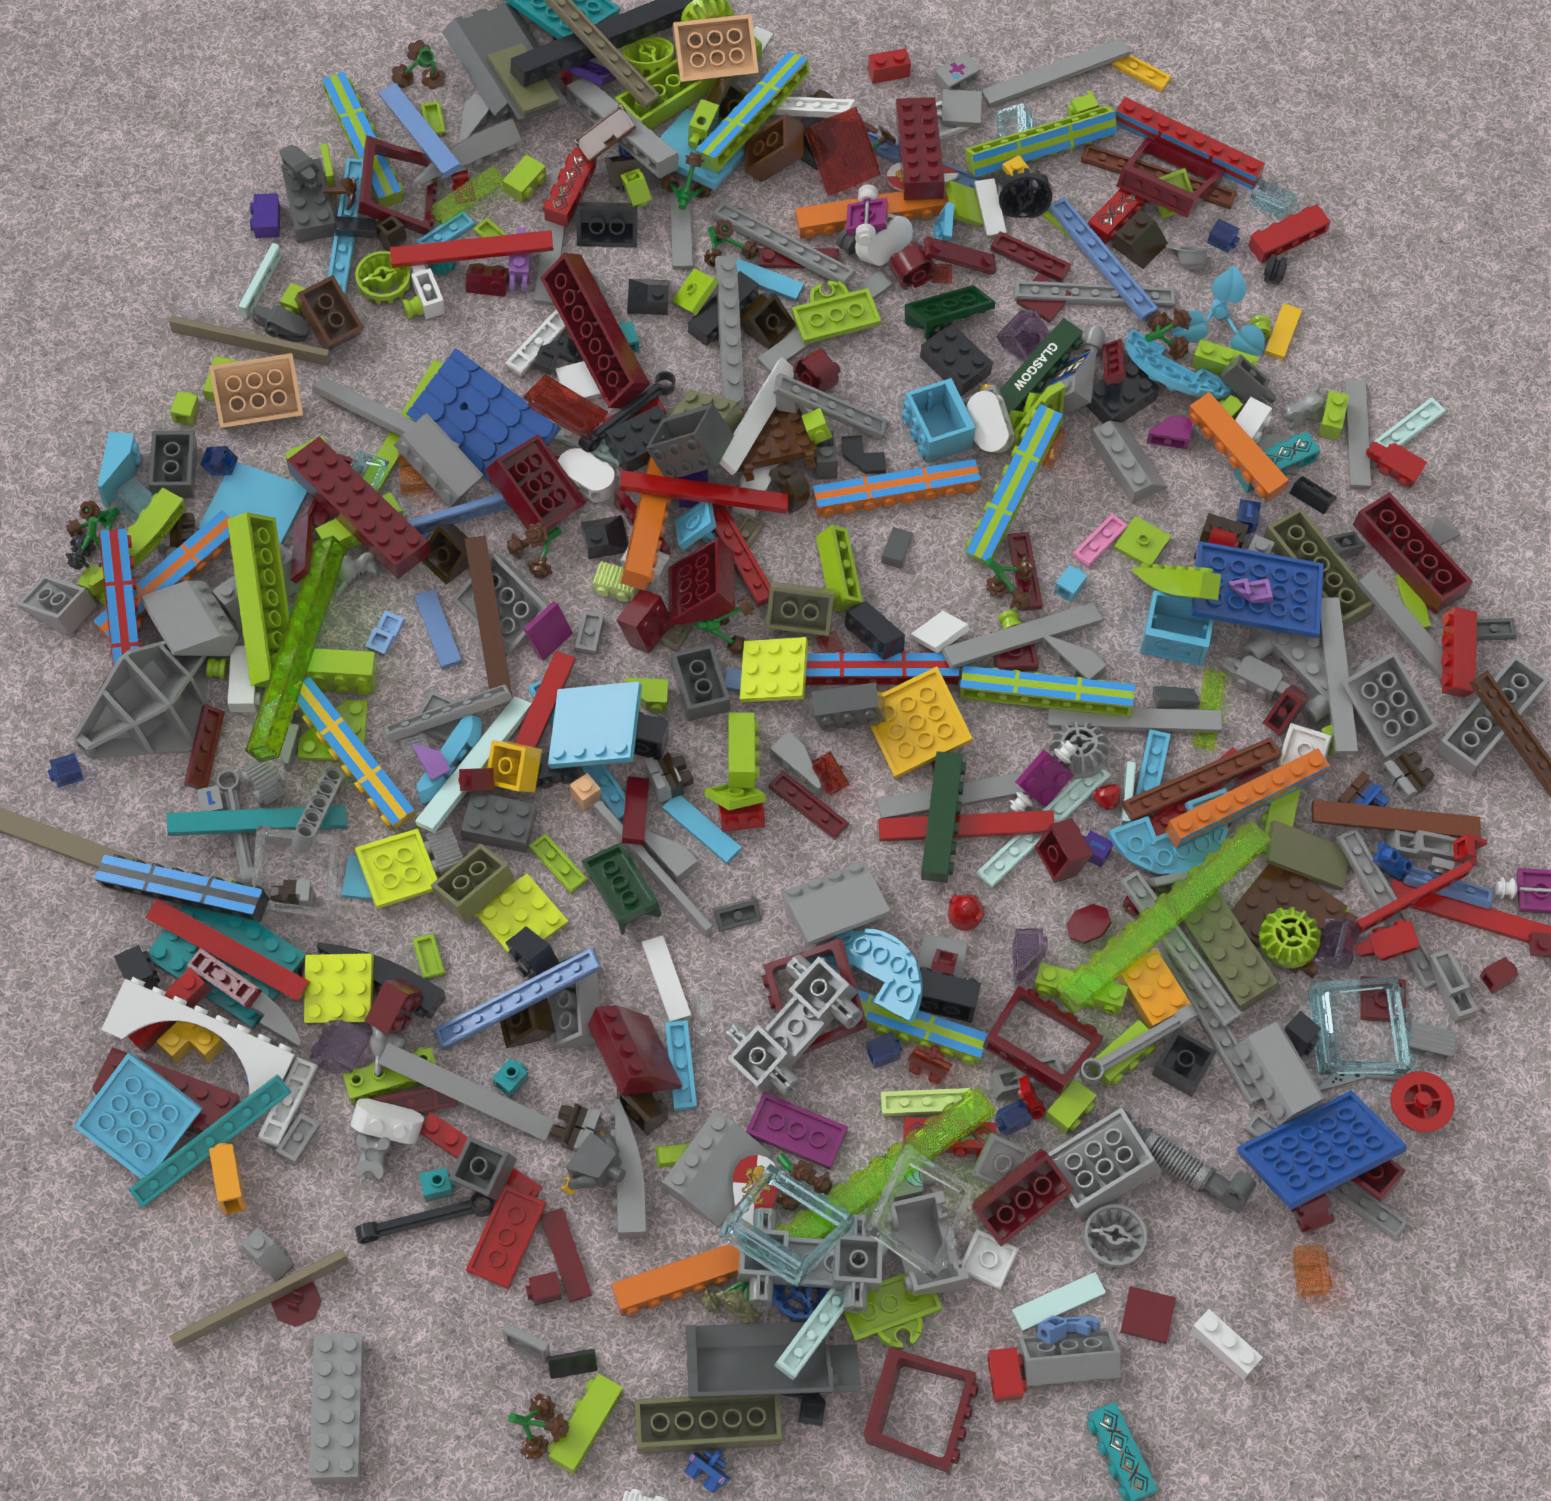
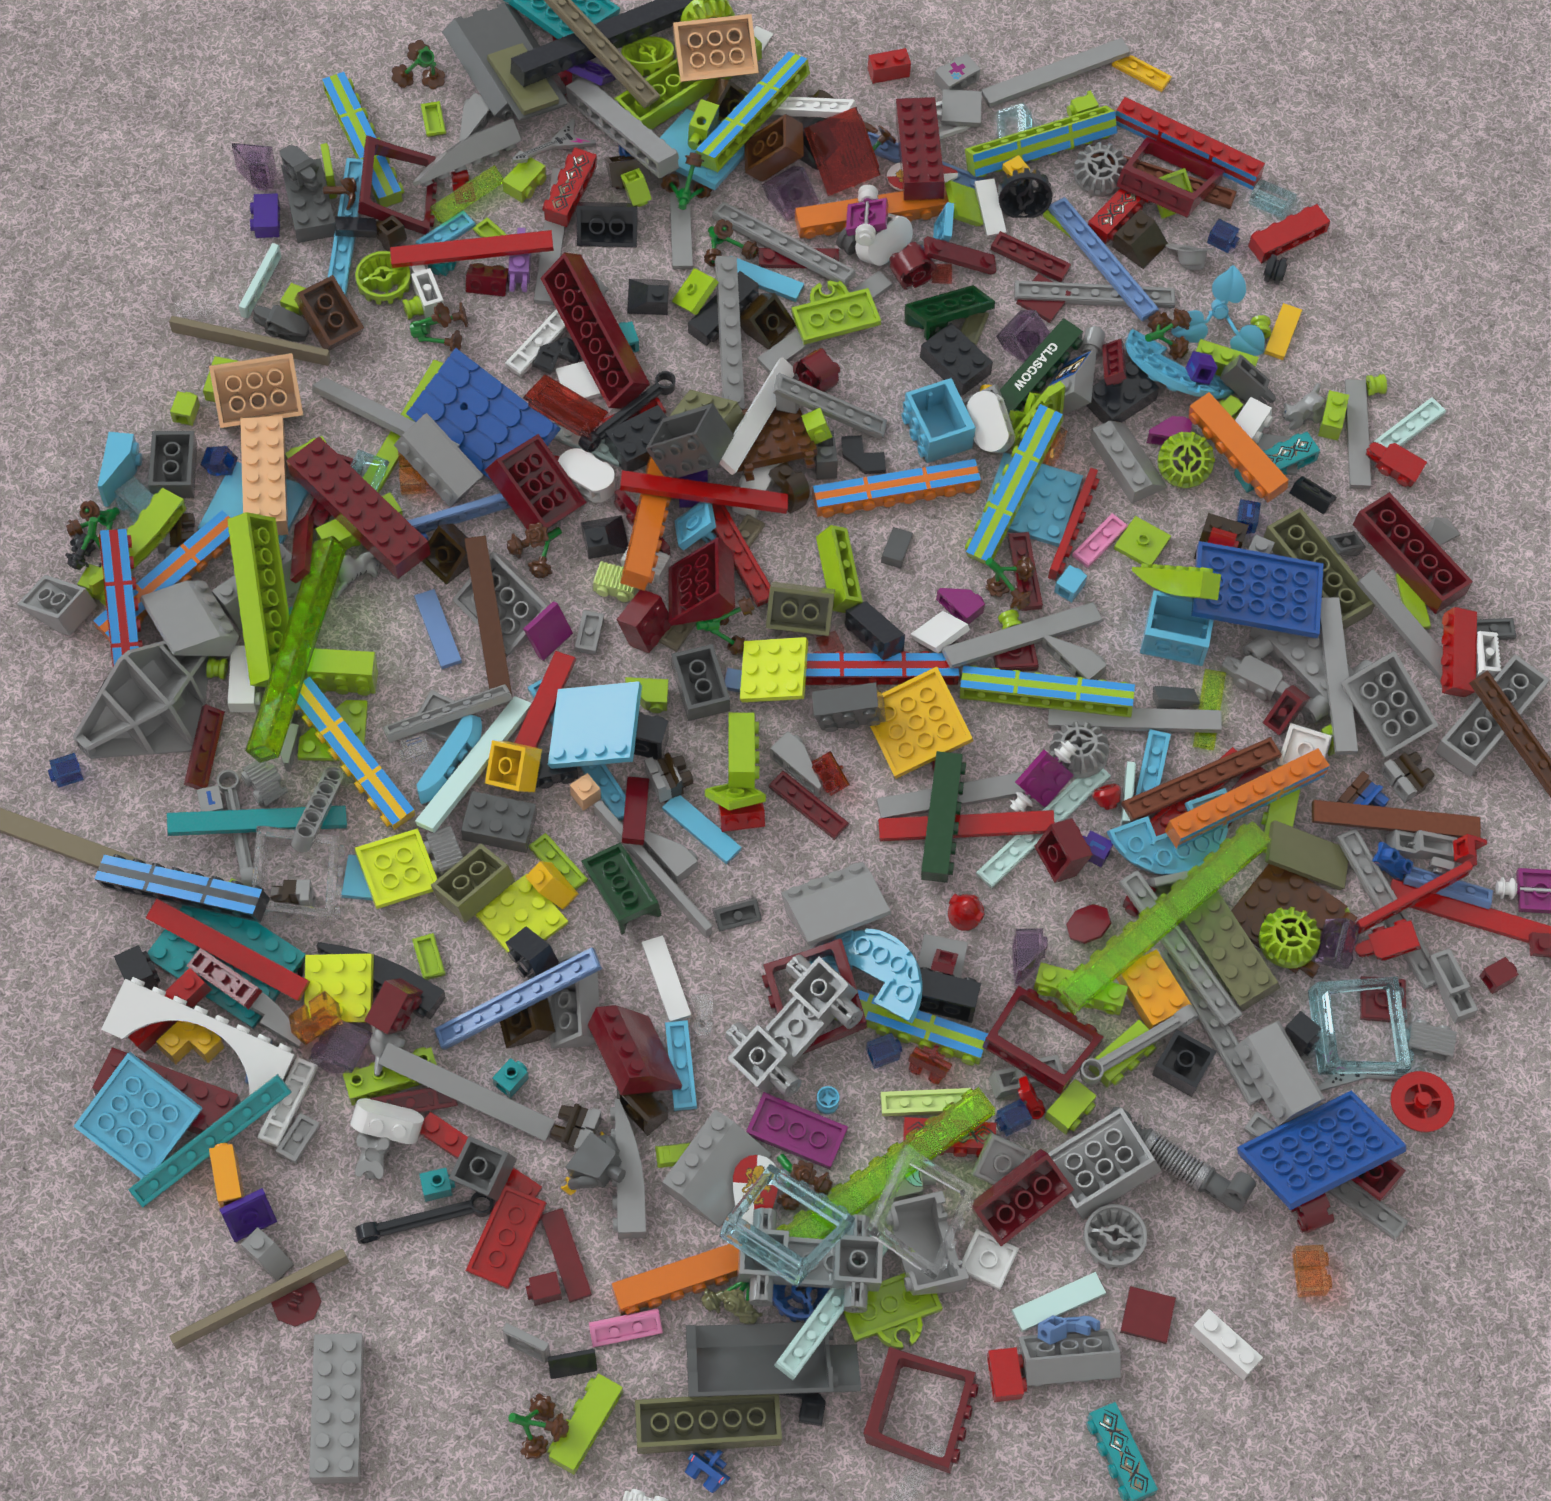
(247, 1214): none -> dark purple tile
(255, 164): none -> clear purple slope
(264, 469): none -> light nougat brick
(324, 1016): none -> clear orange piece
(385, 633): light blue slope -> none
(420, 130): medium blue tile -> none
(421, 328): none -> reddish brown plant
(432, 761): medium lavender slope -> none
(476, 779): dark red brick -> none
(552, 884): none -> yellow slope
(562, 140): none -> light grey piece
(594, 140): door -> none
(625, 1327): none -> bright pink tile
(790, 191): none -> clear purple slope
(827, 1095): none -> medium azure wheel
(961, 603): none -> magenta slope
(974, 326): none -> olive tile
(1046, 504): none -> medium azure plate
(1071, 532): none -> red plate
(1091, 177): none -> light grey gear
(1185, 478): none -> lime gear
(1201, 367): none -> dark purple brick
(1254, 591): medium lavender slope -> none
(1376, 384): none -> lime wheel
(1487, 653): none -> white brick

